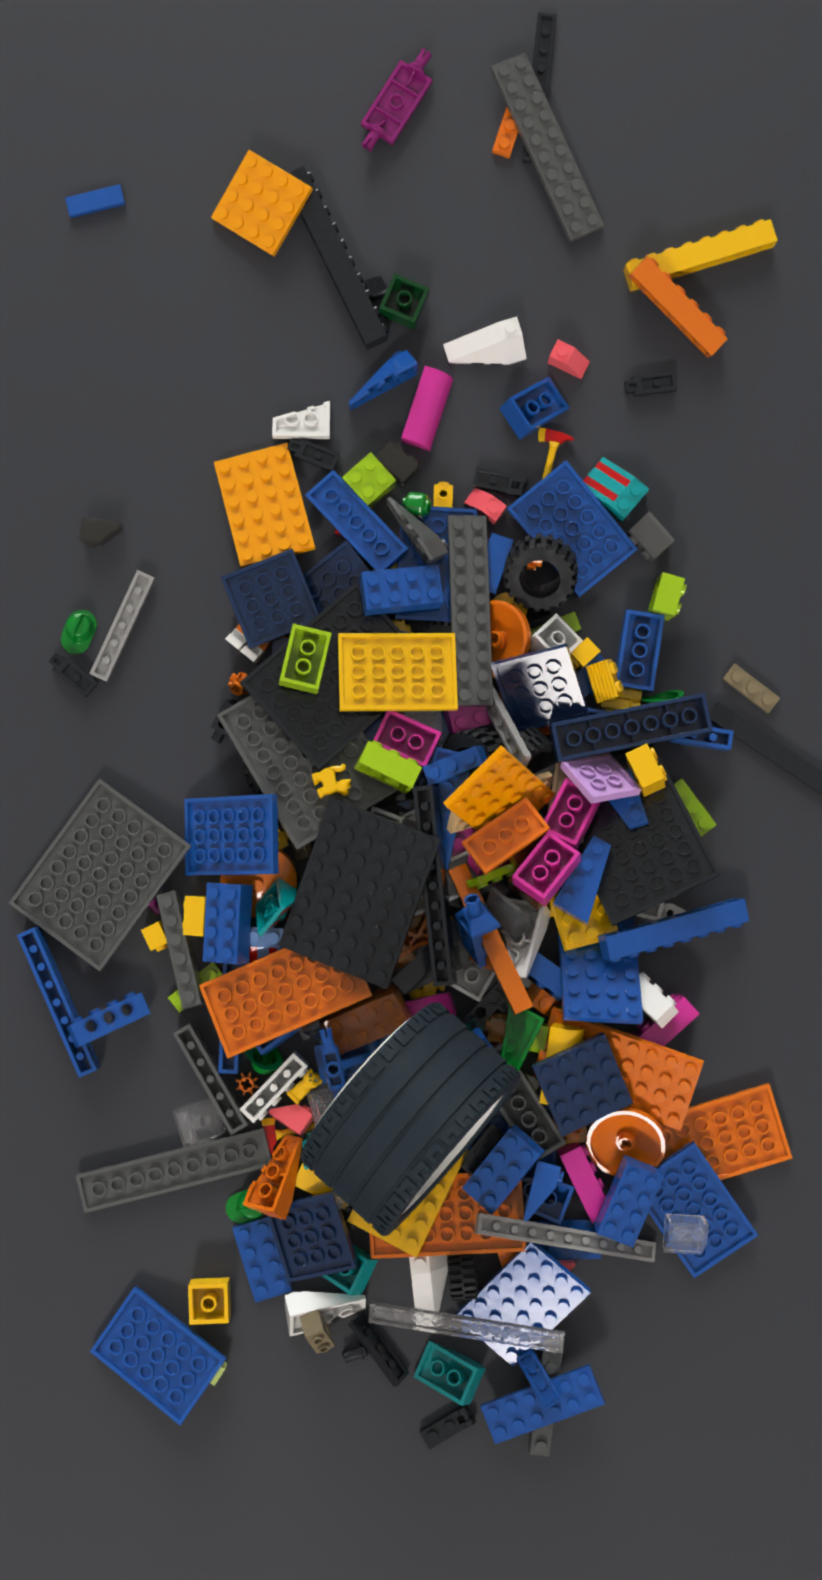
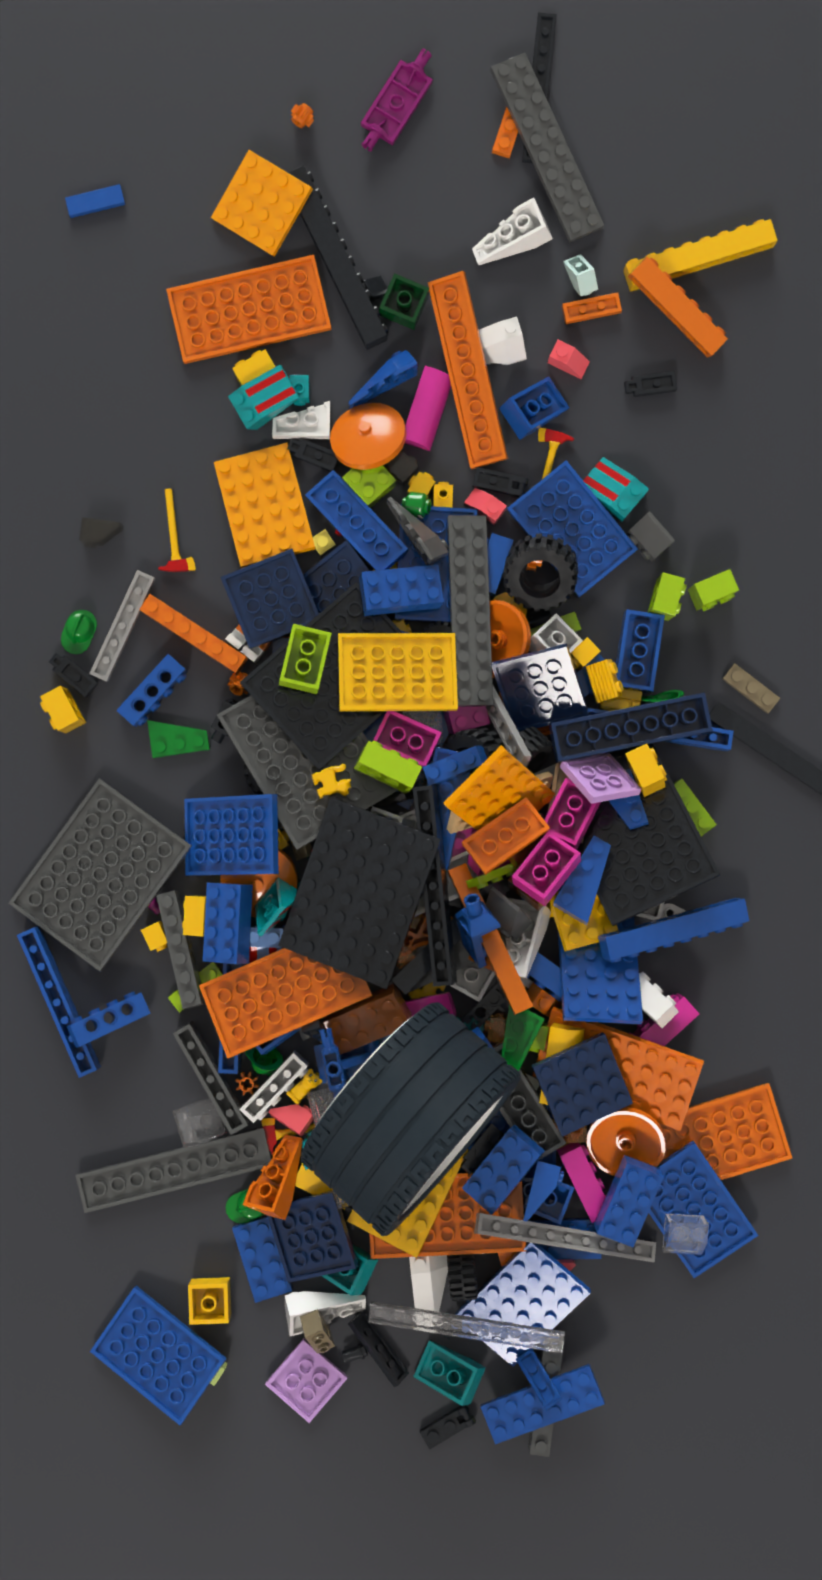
(62, 709): none -> yellow brick
(141, 693): none -> blue brick
(175, 739): none -> green wing
(176, 563): none -> yellow piece
(193, 634): none -> orange brick
(248, 309): none -> orange plate
(253, 367): none -> yellow brick
(264, 398): none -> teal slope
(302, 115): none -> orange gear
(302, 386): none -> teal brick
(306, 1380): none -> lavender plate
(323, 542): none -> light yellow plate
(368, 436): none -> orange dish
(421, 483): none -> yellow brick
(467, 370): none -> orange plate
(519, 233): none -> white wedge
(581, 275): none -> light aqua slope
(591, 308): none -> orange plate
(712, 590): none -> lime brick

